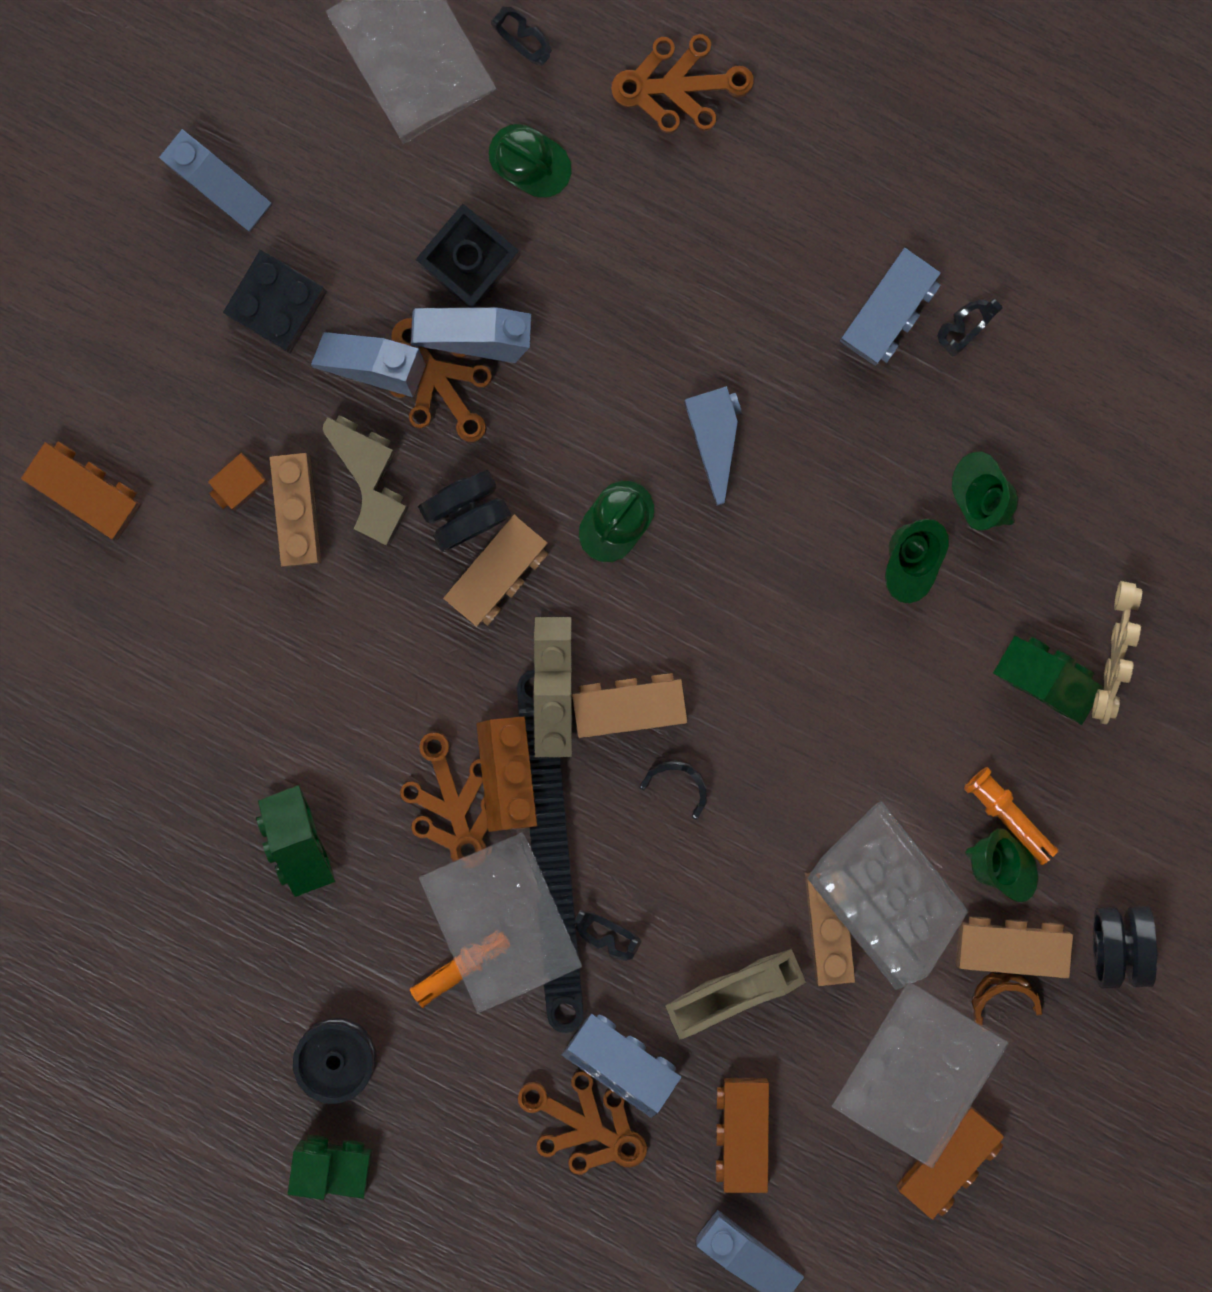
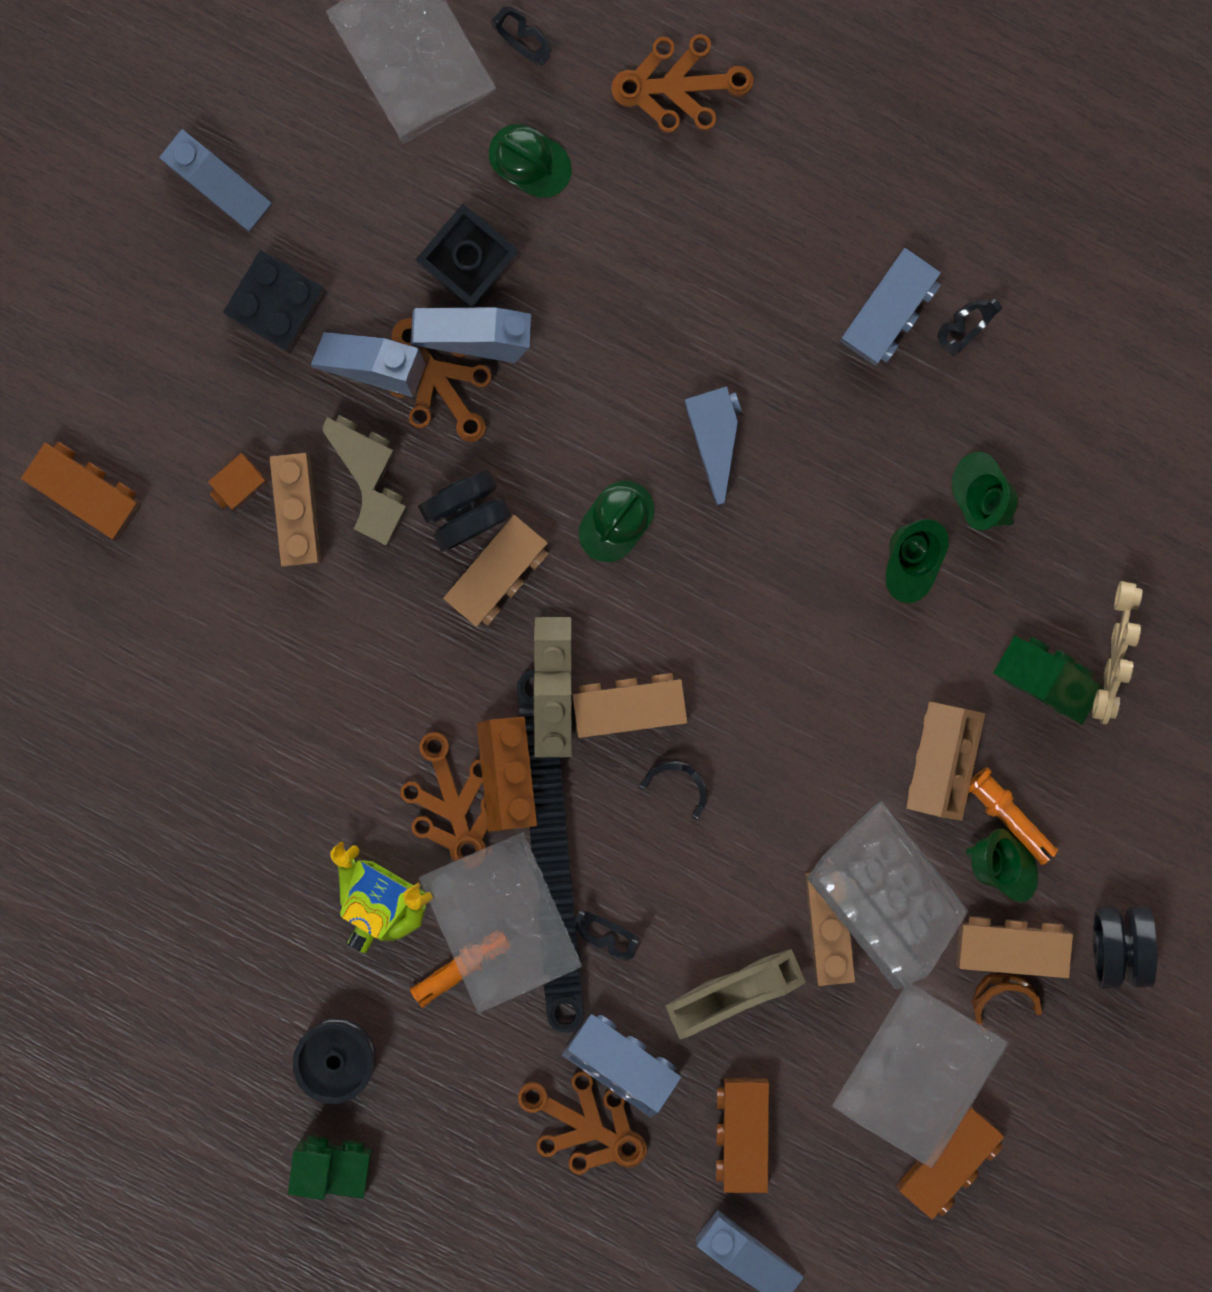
(294, 842): dark green brick -> none
(376, 900): none -> torso
(945, 761): none -> medium nougat brick

